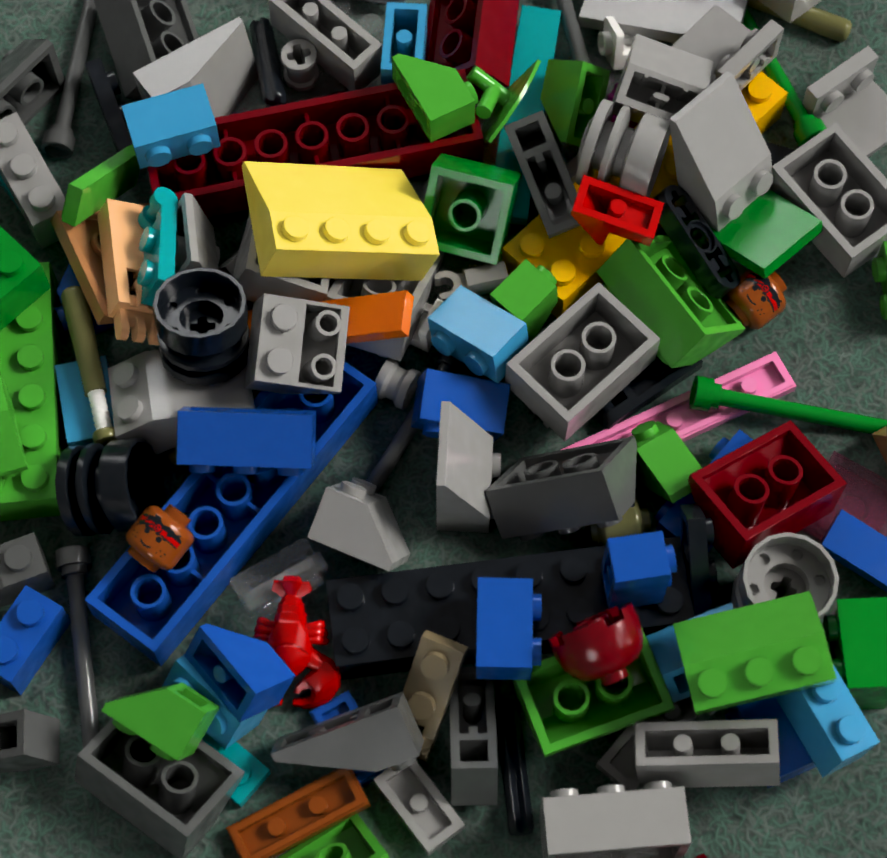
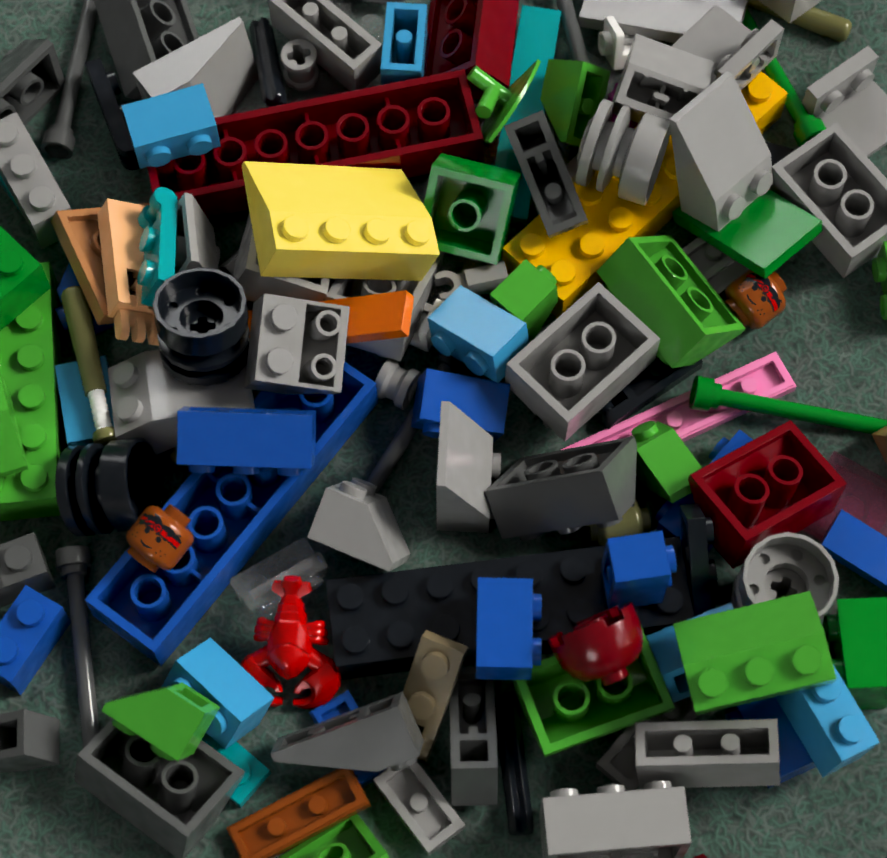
(104, 181): bright green tile -> none
(239, 670): blue slope -> none
(435, 95): bright green slope -> none
(615, 210): red slope -> none
(709, 261): black beam -> none

